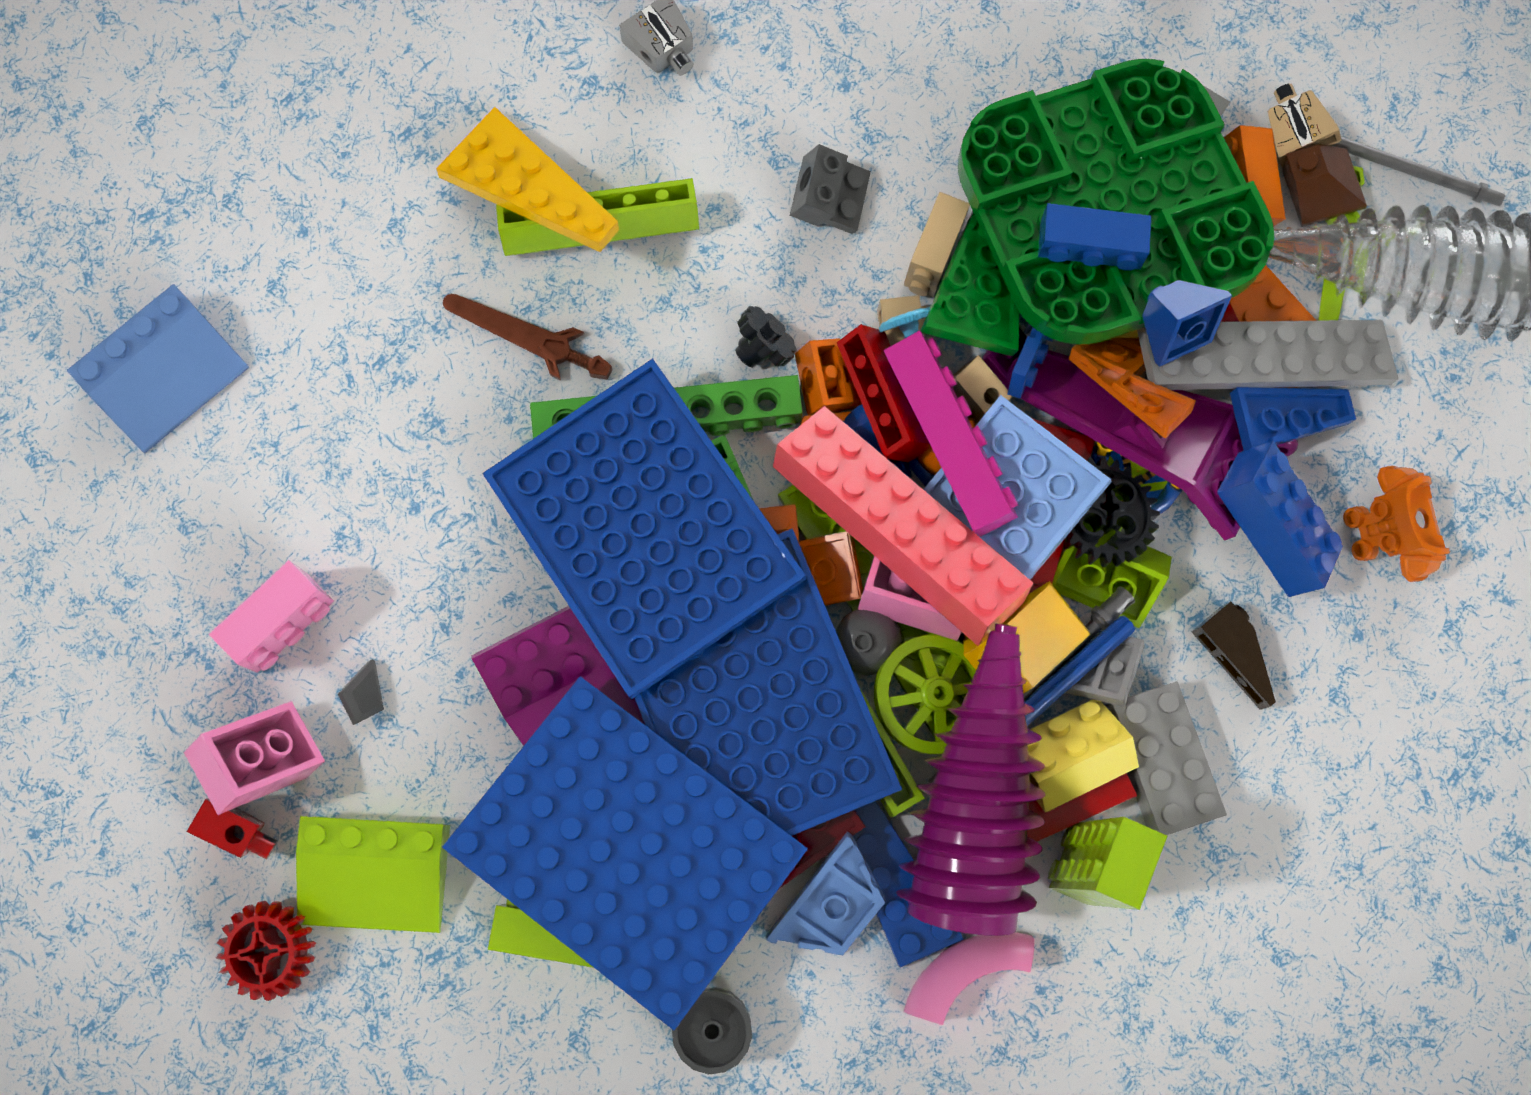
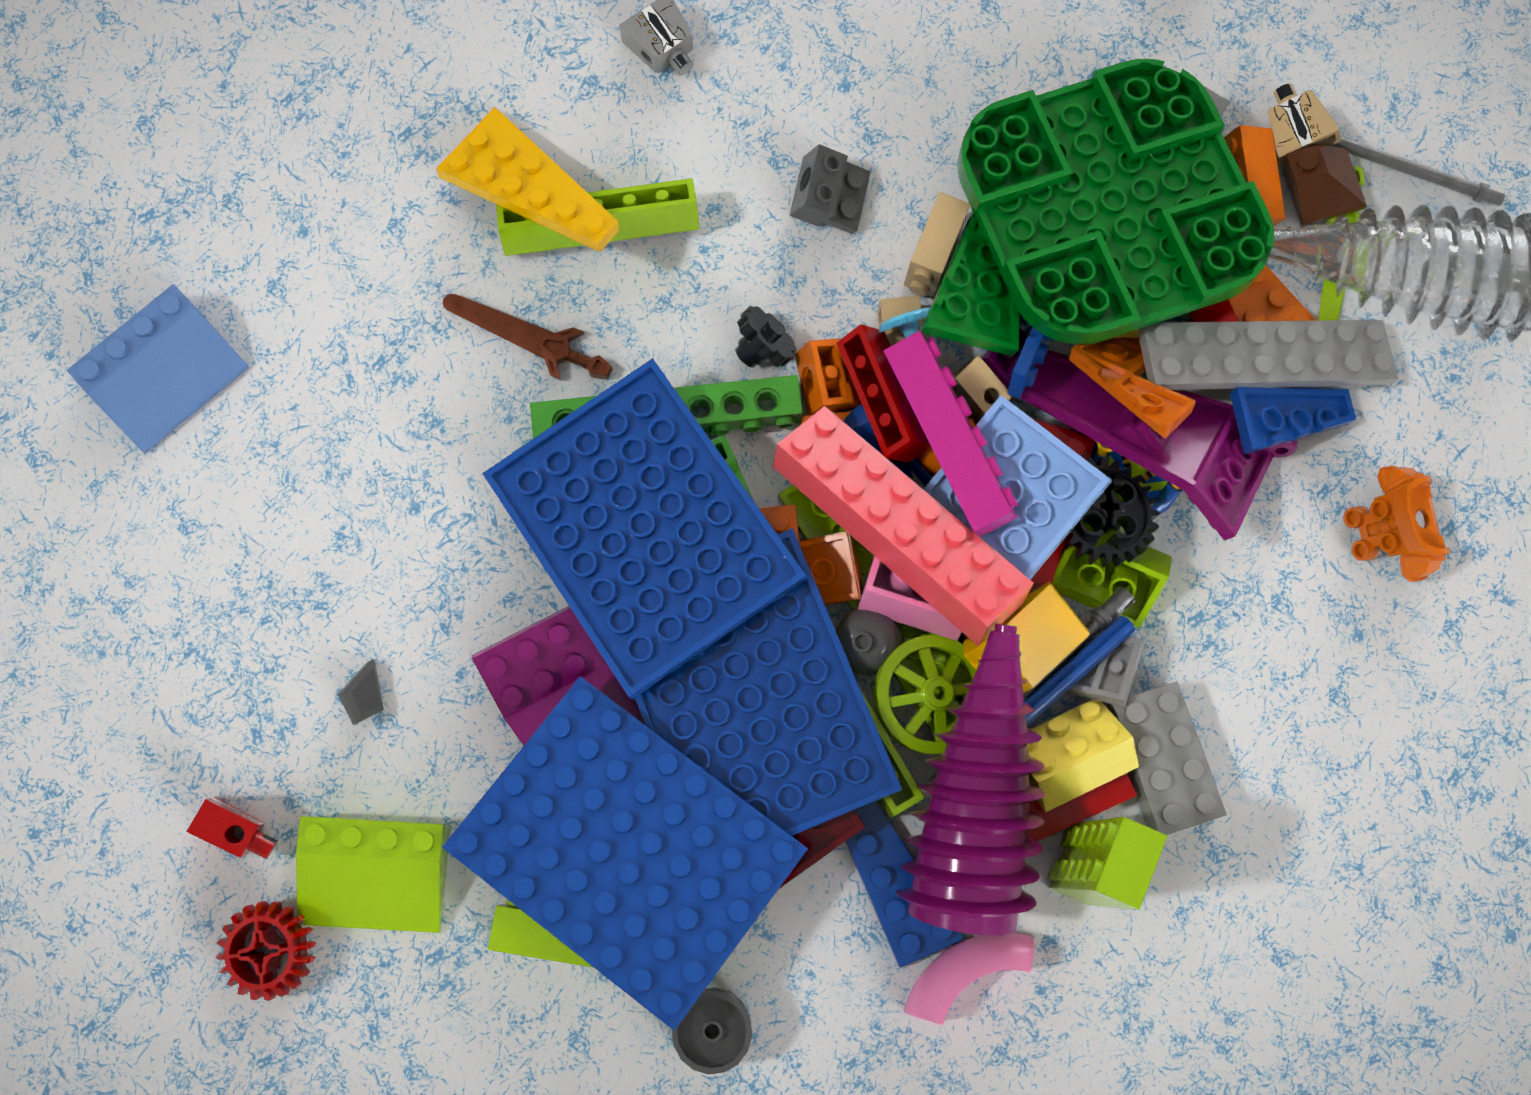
(253, 757): bright pink brick -> none
(272, 618): bright pink brick -> none
(832, 904): medium blue wing -> none
(1094, 236): blue brick -> none
(1182, 318): blue slope -> none
(1236, 648): dark brown slope -> none
(1280, 519): blue brick -> none

